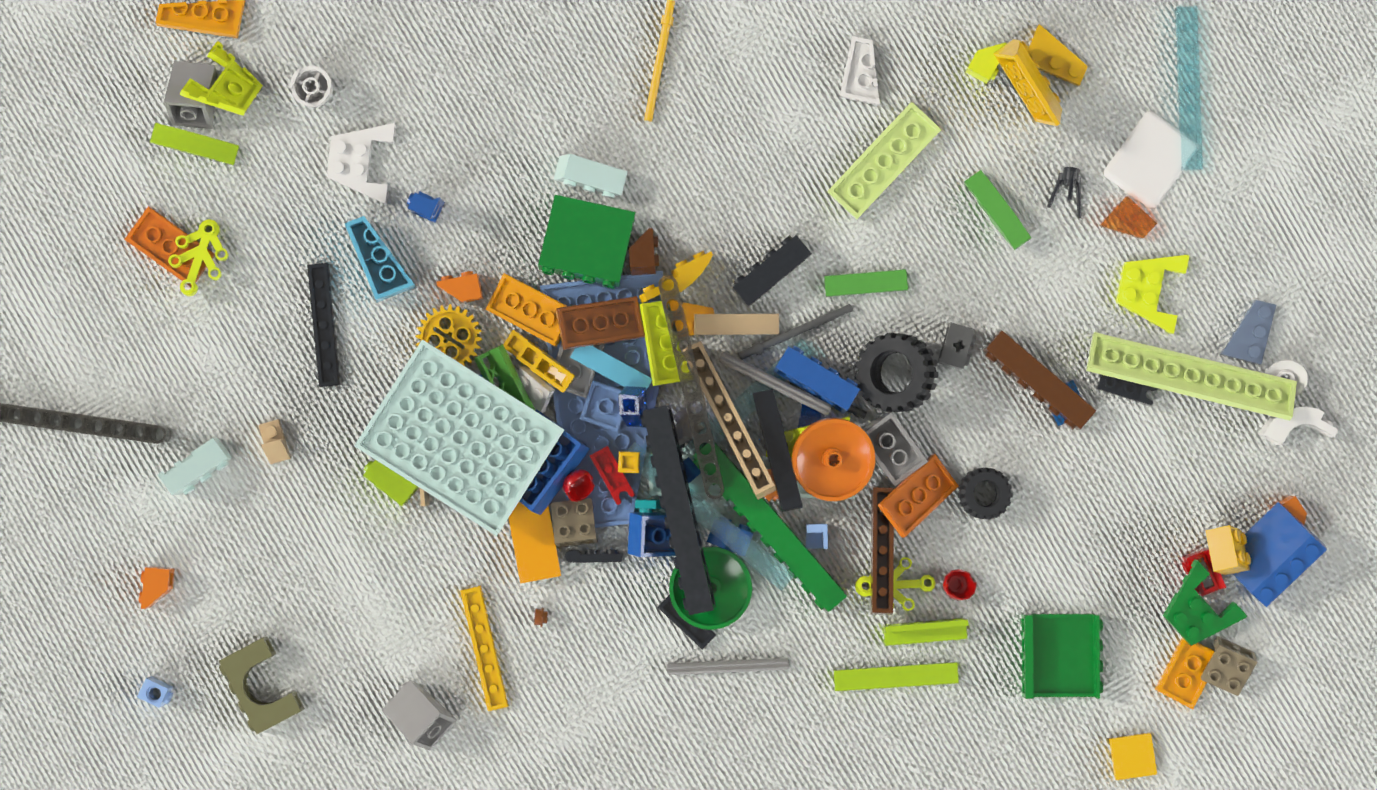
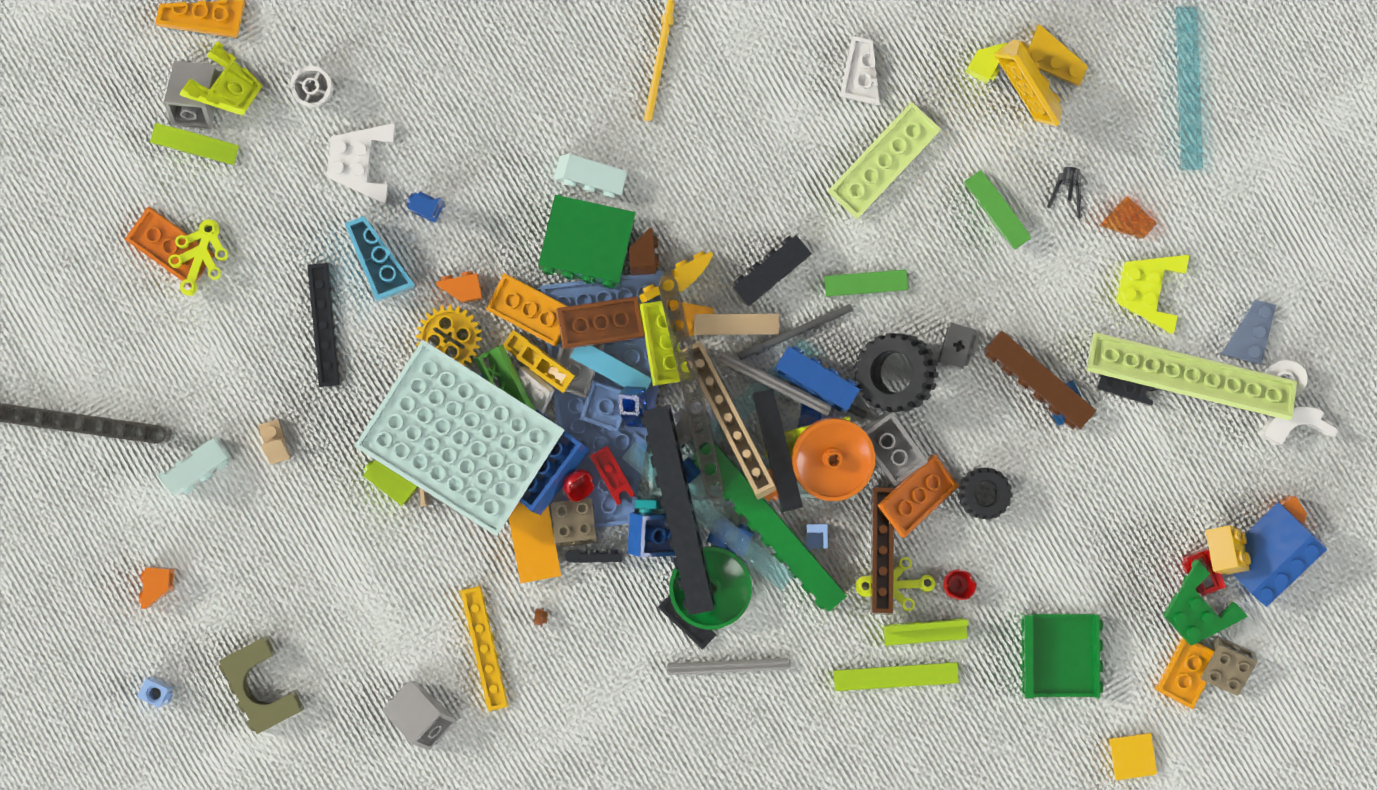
(629, 462): yellow tile -> none
(1147, 160): white piece -> none

